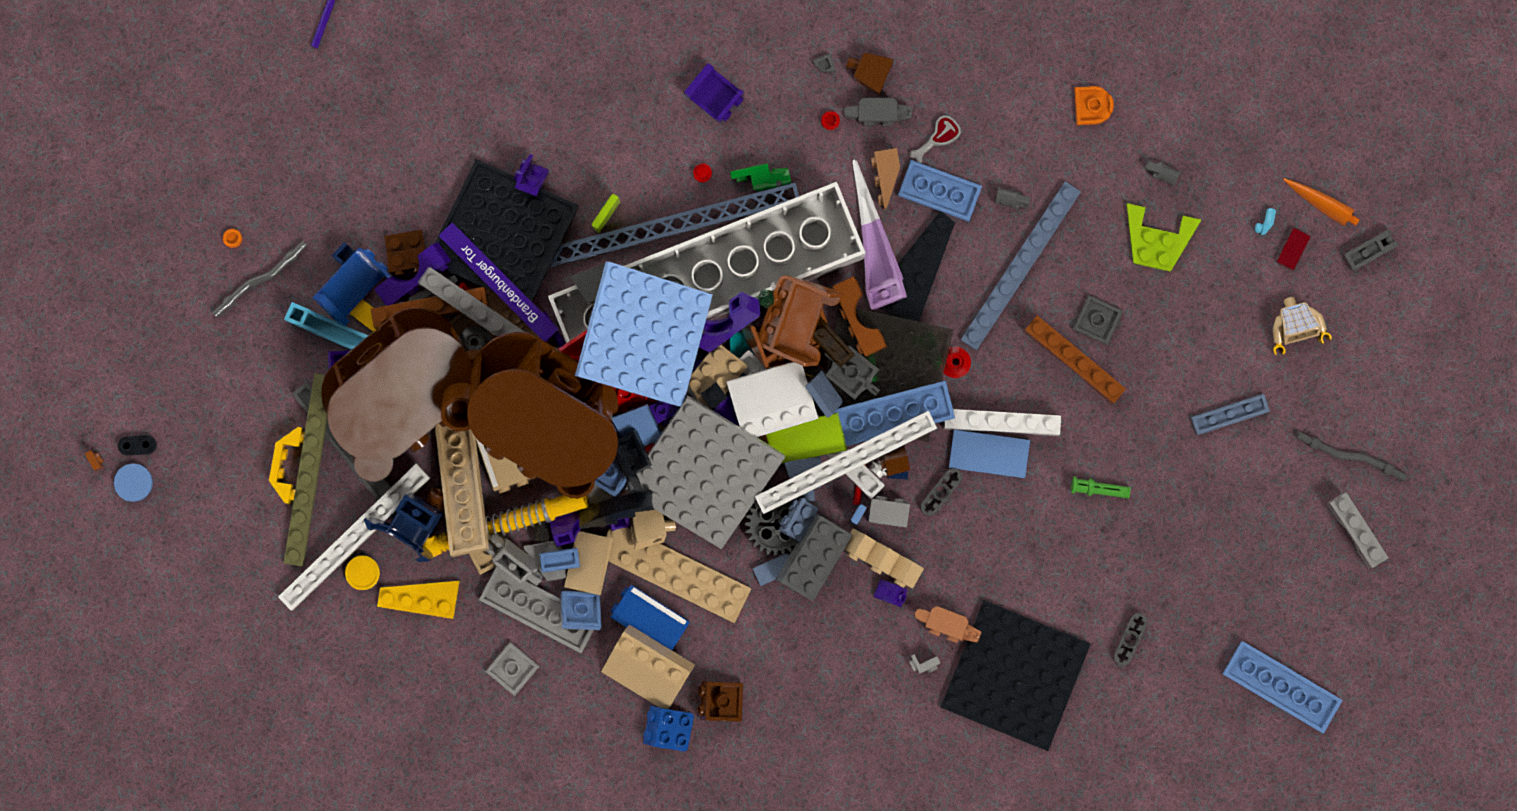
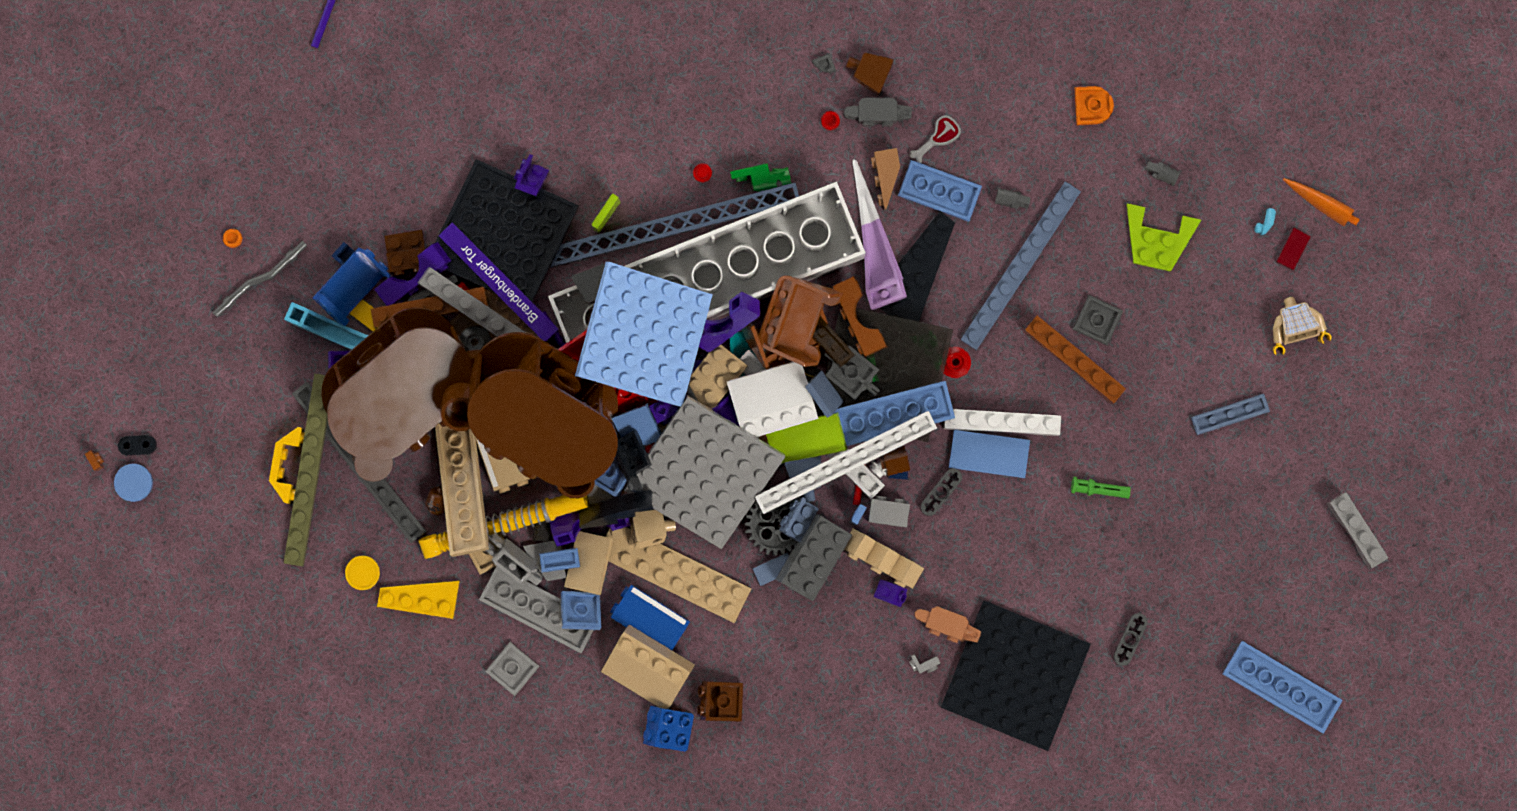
(352, 538): white plate -> none
(411, 524): dark blue piece -> none
(714, 94): dark purple panel -> none
(714, 395): black plate -> none
(766, 298): clear green plate -> none
(1370, 250): dark grey plate -> none
(1387, 469): dark grey bar -> none

